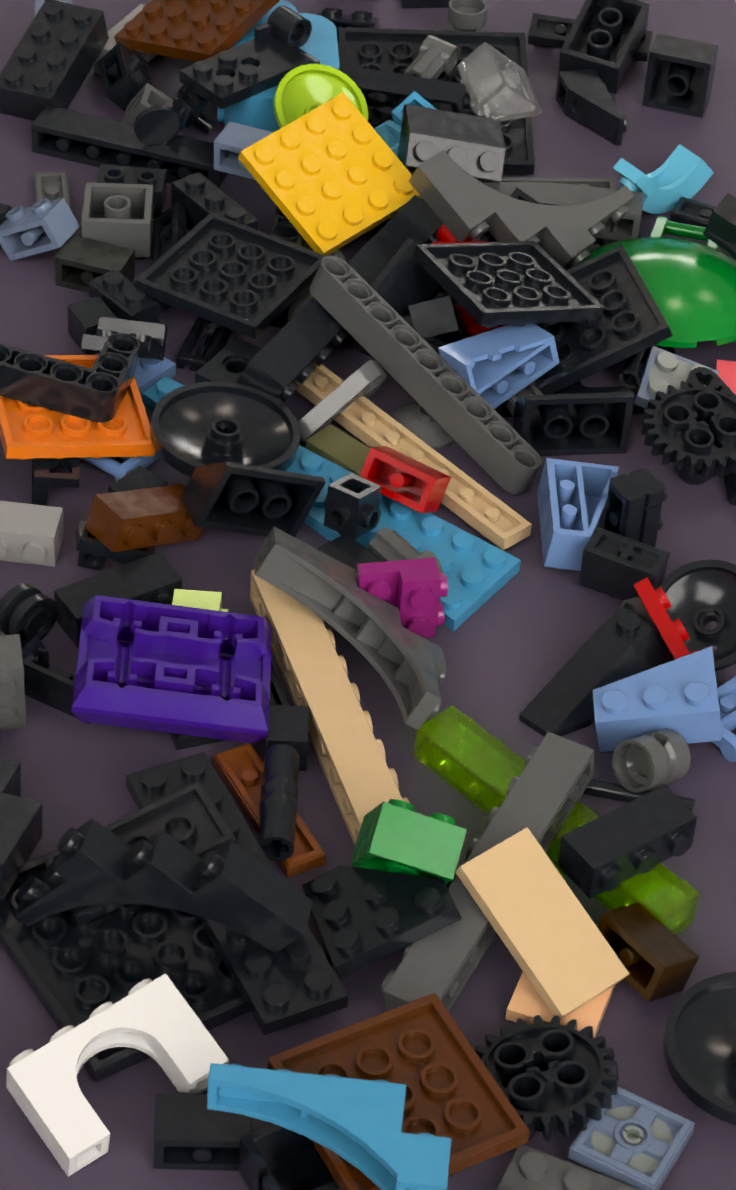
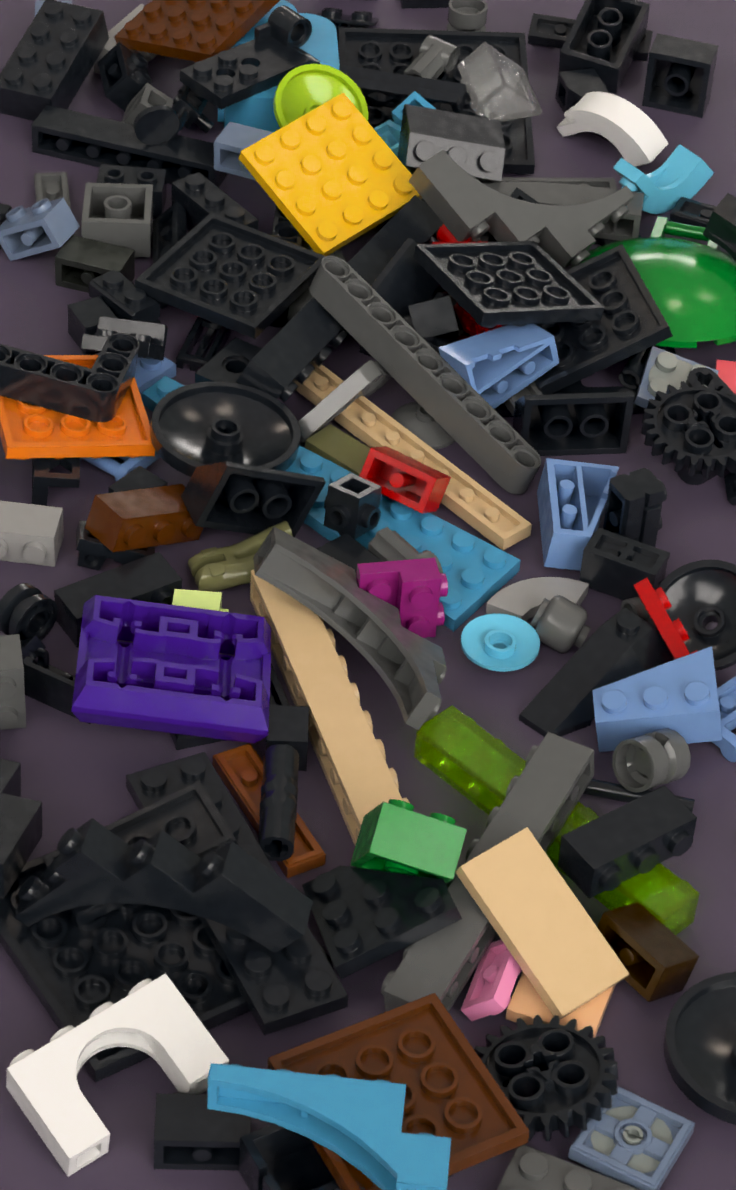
(229, 565): none -> olive piece
(491, 983): none -> bright pink plate
(500, 642): none -> medium azure dish
(526, 596): none -> light grey tile
(561, 624): none -> dark grey head
(617, 121): none -> white arch

